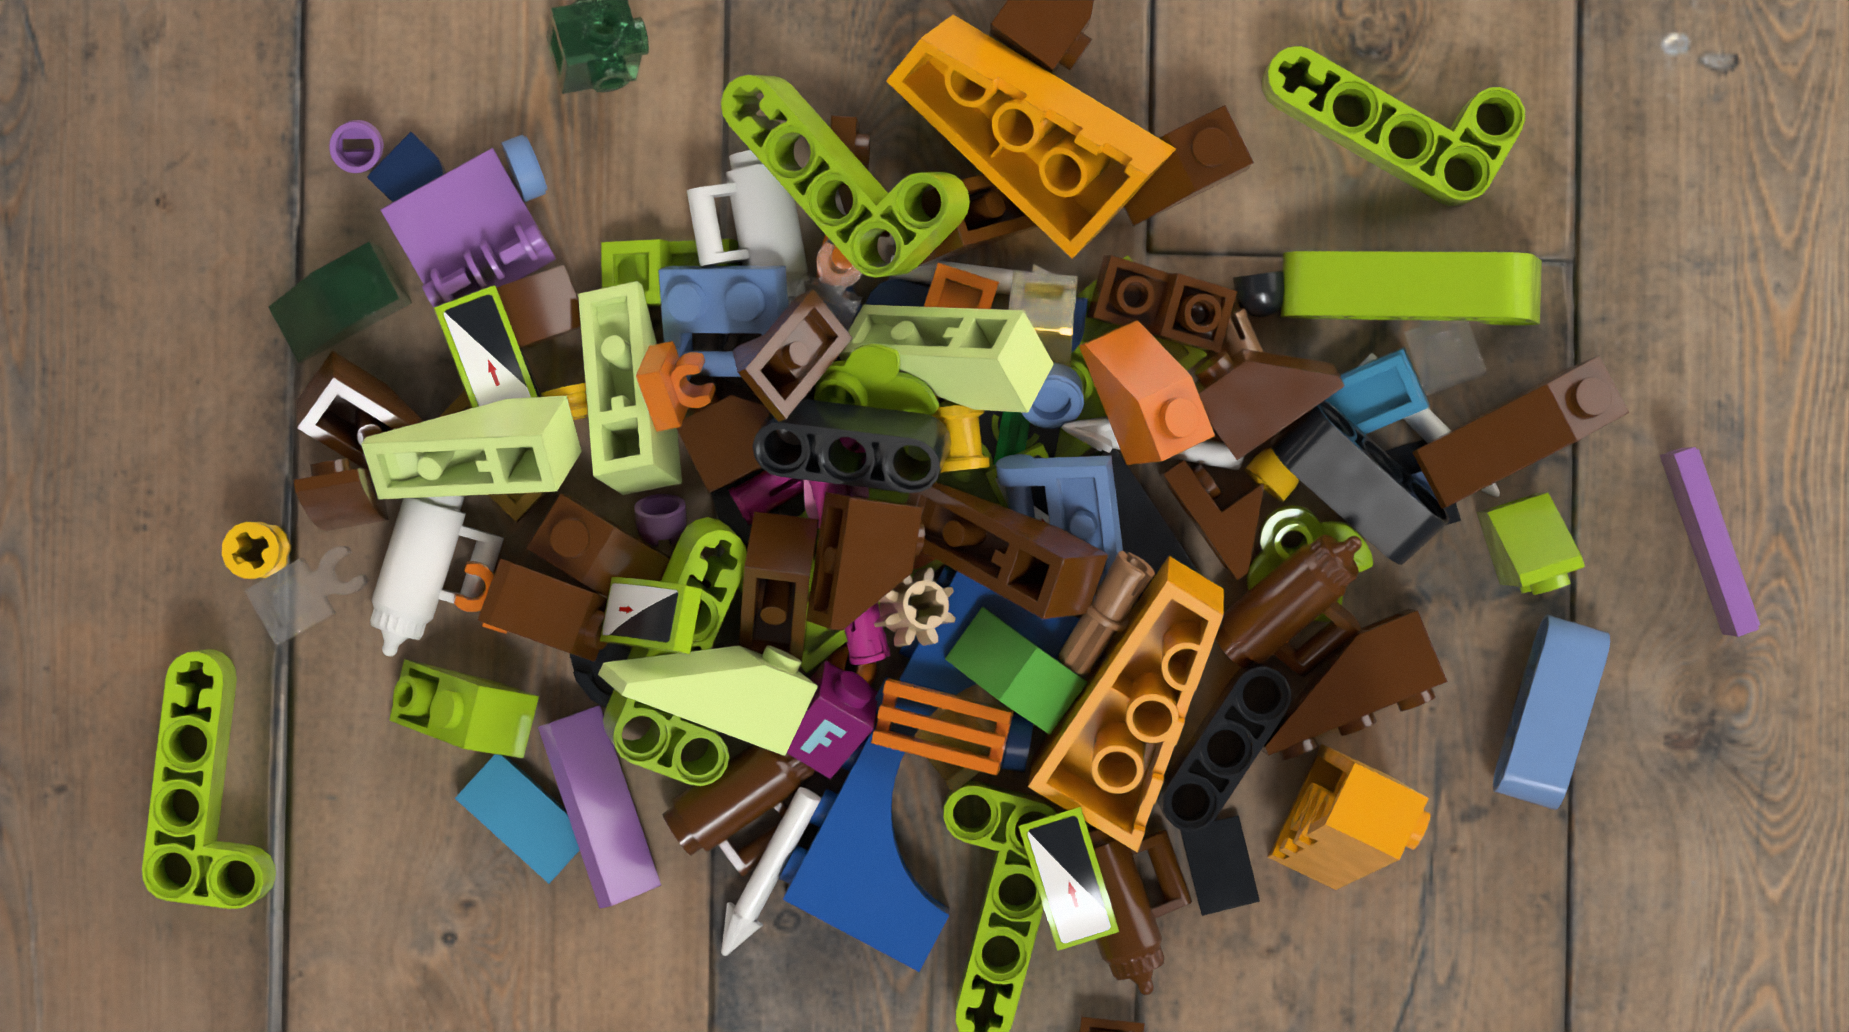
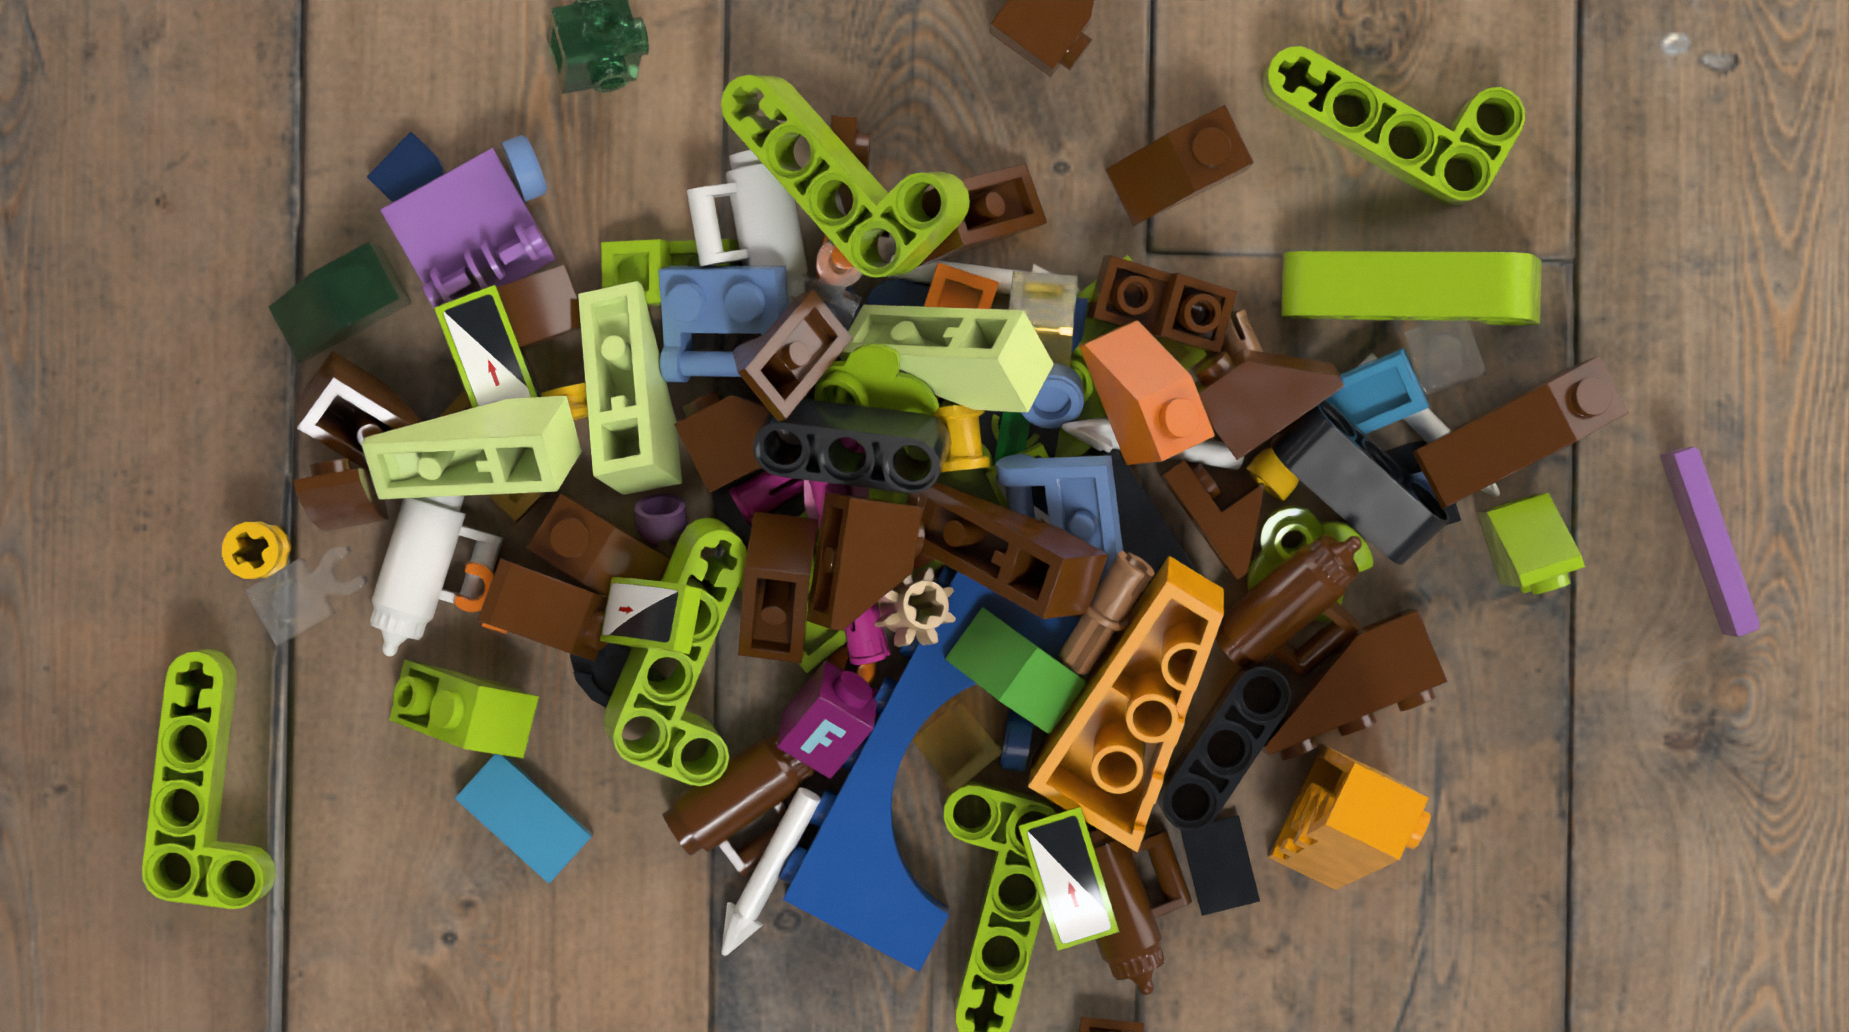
(357, 159): medium lavender hinge -> none
(599, 807): medium lavender tile -> none
(666, 386): orange tile -> none
(723, 689): yellowish green slope -> none
(889, 713): orange tile -> none
(1029, 131): light orange wedge -> none
(1260, 293): black hinge -> none
(1551, 712): medium blue beam -> none

